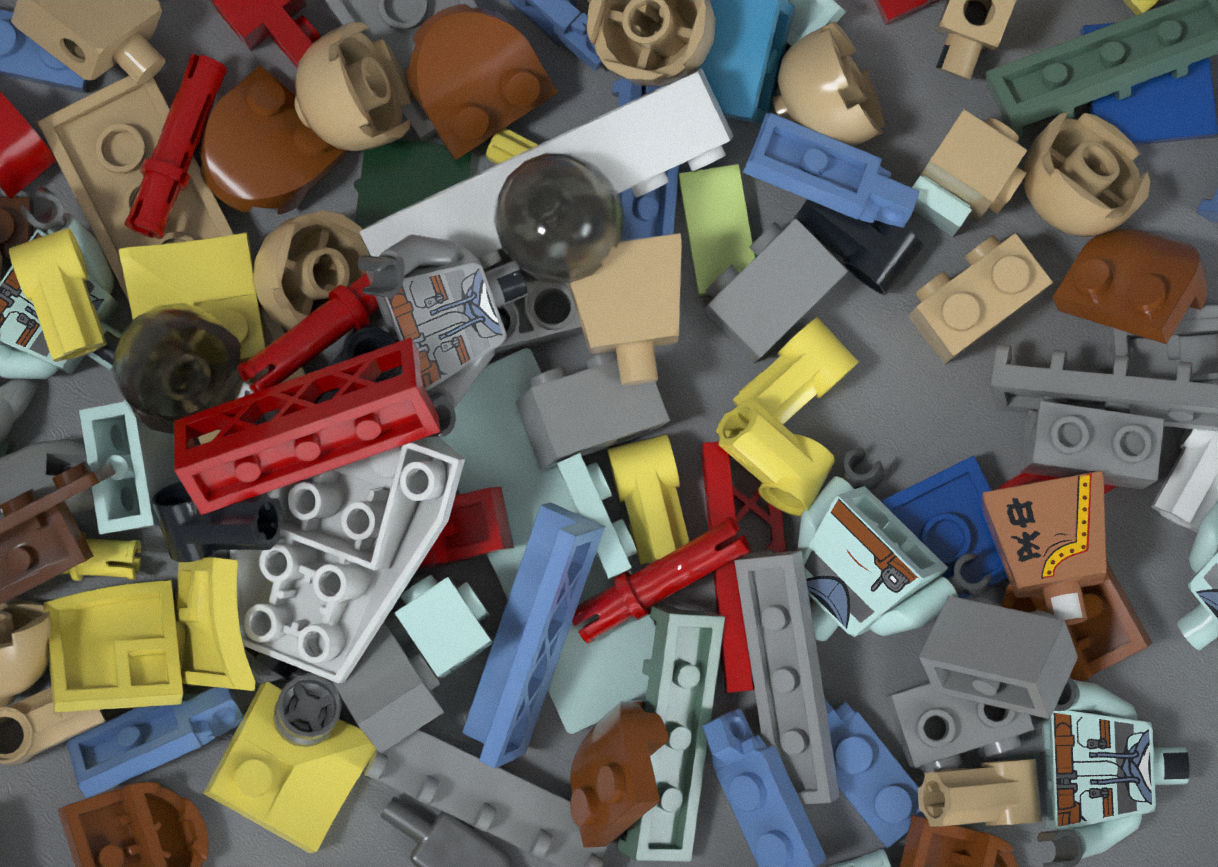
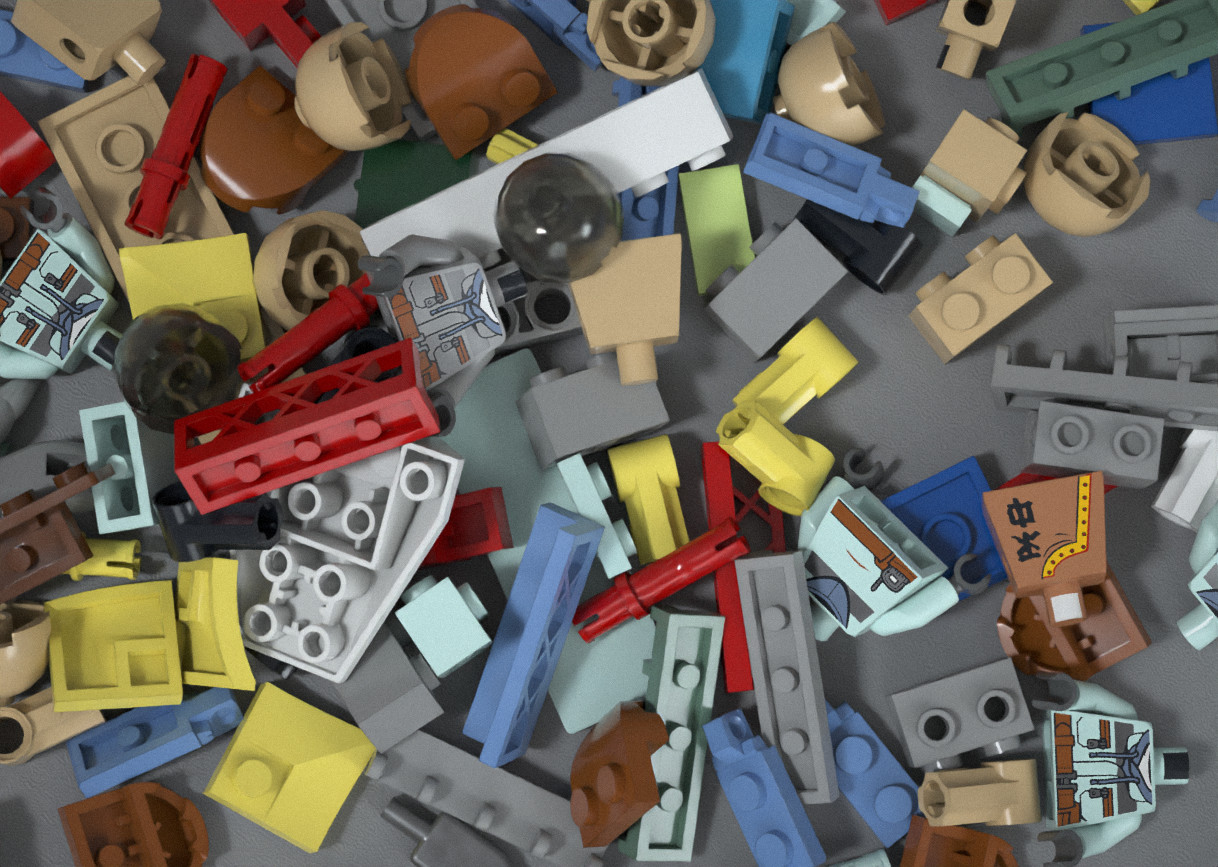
(54, 279): light yellow piece -> none
(311, 701): flat silver wheel -> none
(999, 656): light grey brick -> none
(1134, 283): dark orange slope -> none

